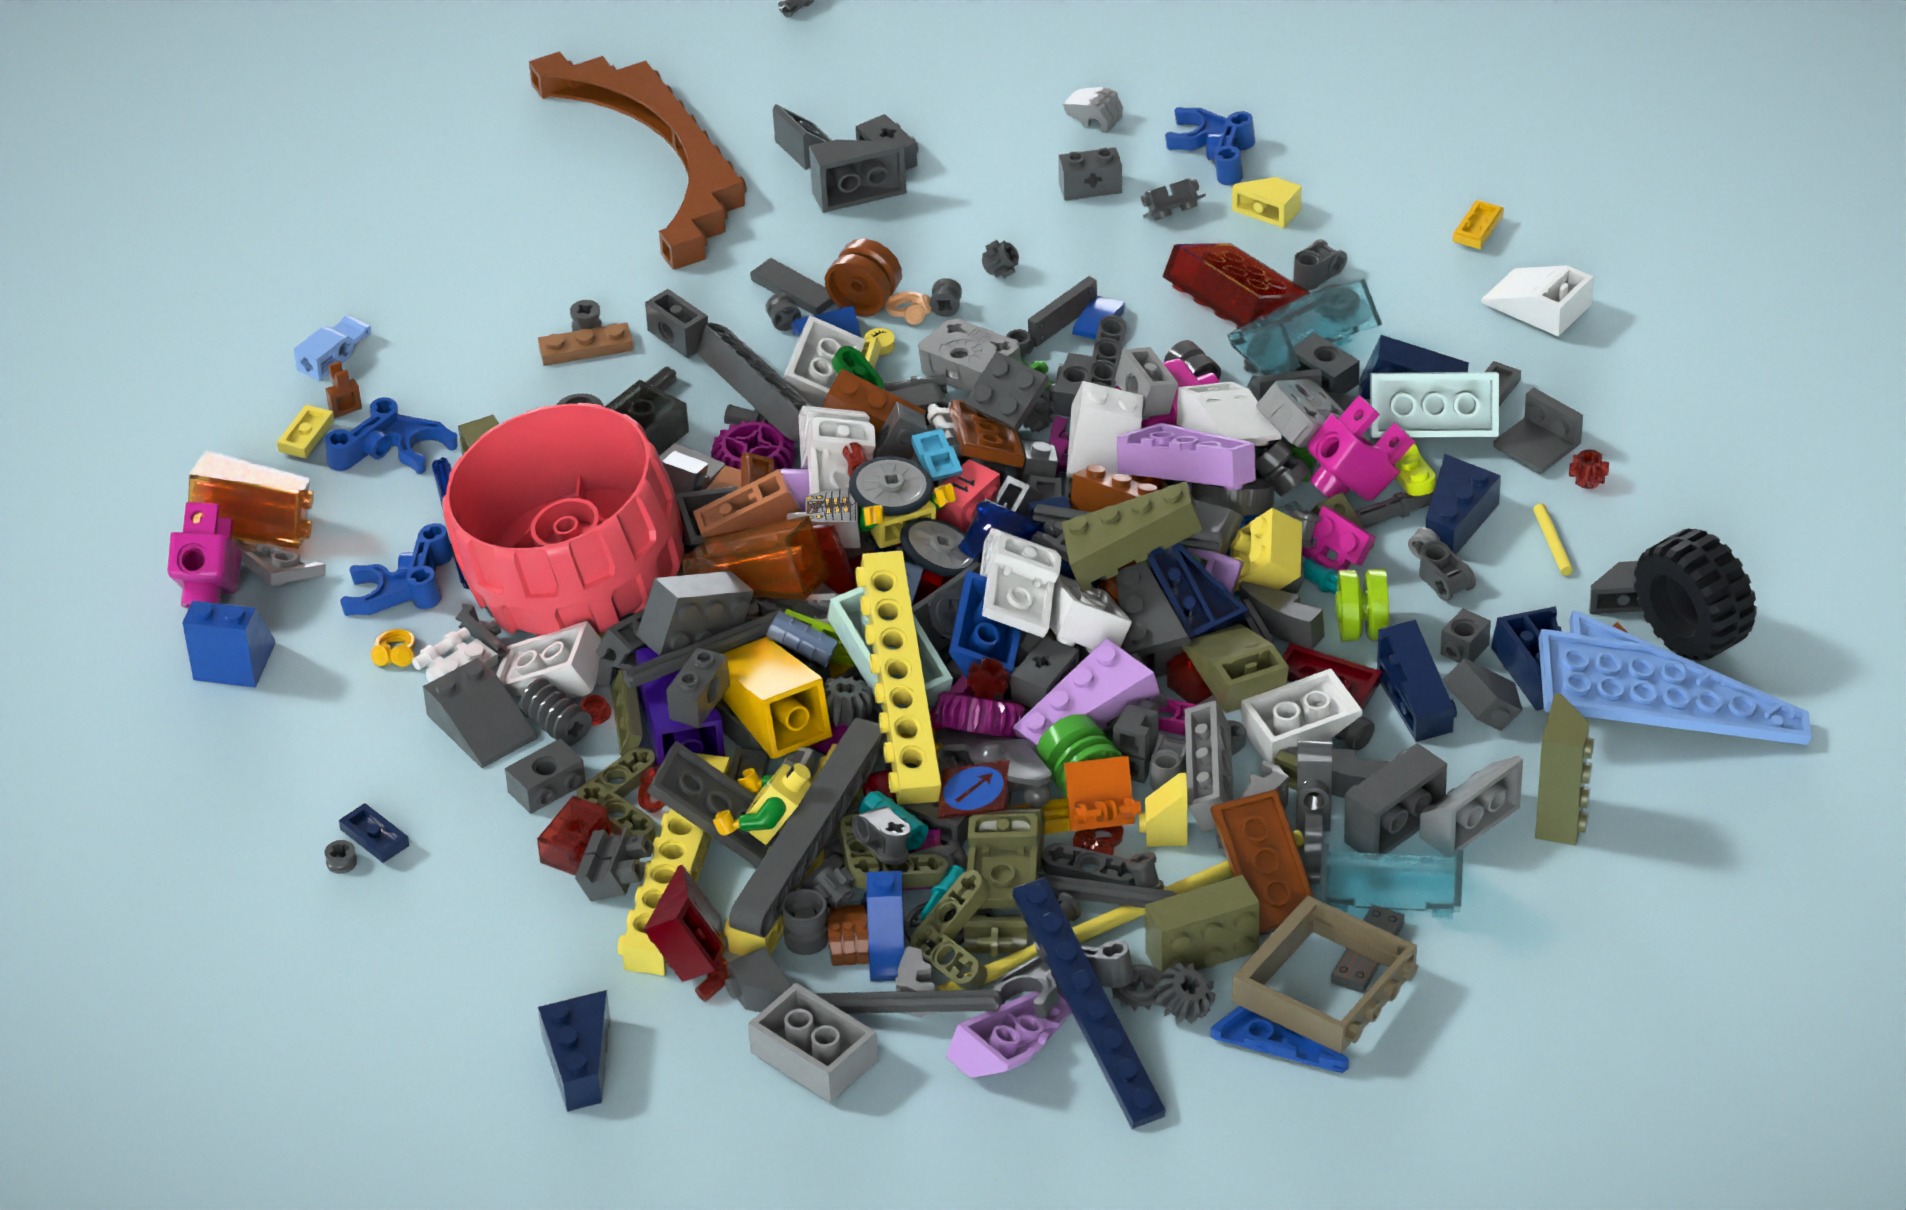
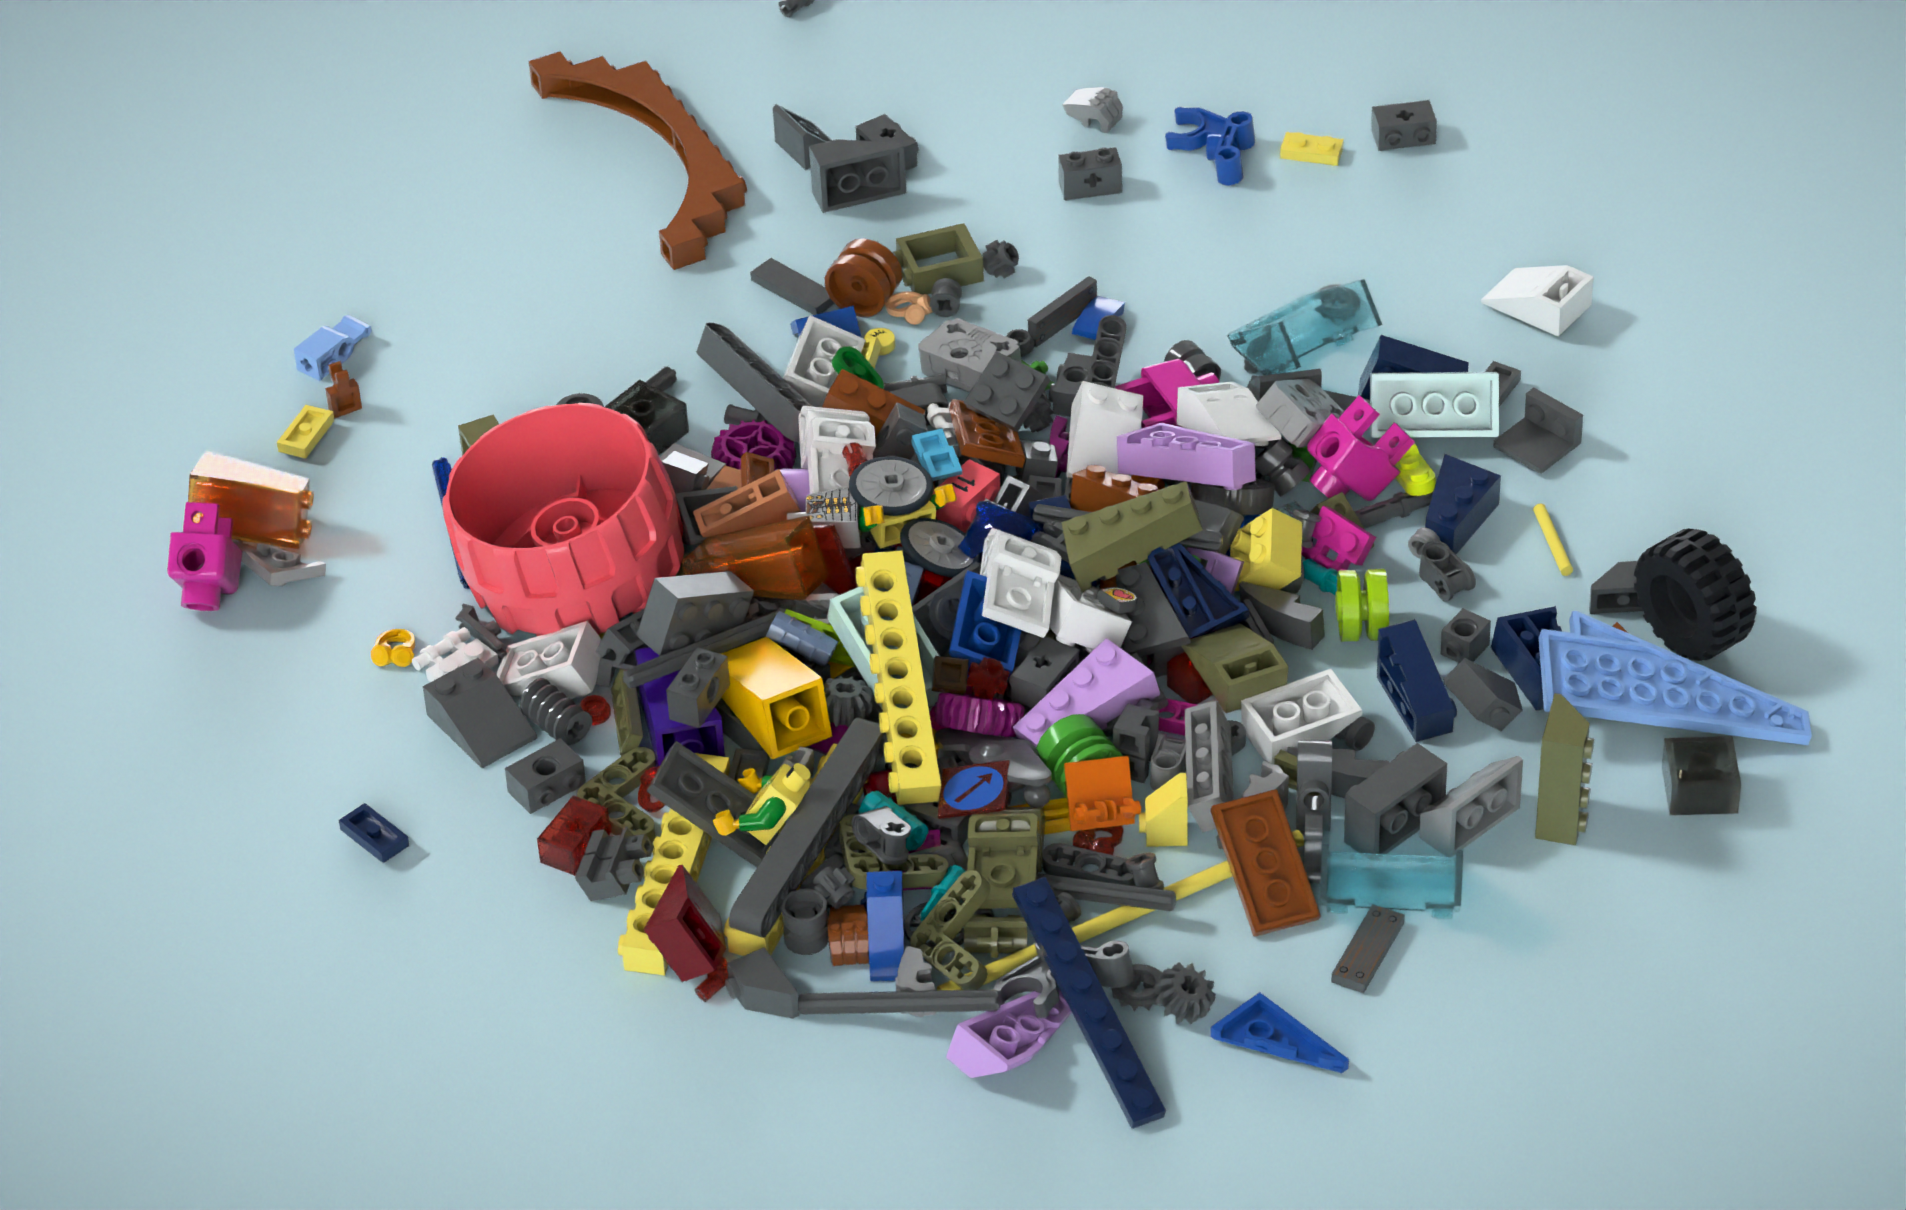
(226, 643): blue slope -> none
(344, 849): dark grey bush -> none
(382, 431): blue piece -> none
(412, 581): blue piece -> none
(577, 1046): dark blue wedge -> none
(585, 315): dark grey wheel -> none
(585, 343): medium nougat plate -> none
(675, 322): dark grey brick -> none
(782, 311): dark grey wheel -> none
(813, 1042): light grey brick -> none
(949, 675): none -> dark brown tile
(950, 239): none -> olive window
(1117, 599): none -> dark grey tile
(1145, 374): light grey brick -> none
(1183, 196): dark grey hinge -> none
(1203, 925): olive brick -> none
(1229, 281): clear red slope -> none
(1268, 200): light yellow slope -> none
(1311, 148): none -> light yellow plate
(1317, 264): dark grey piece -> none
(1337, 367): dark grey brick -> none
(1346, 930): dark tan window -> none
(1357, 678): dark red wing -> none
(1404, 125): none -> dark grey brick
(1478, 224): yellow plate -> none
(1588, 469): clear red gear -> none
(1701, 775): none -> clear smoke brick

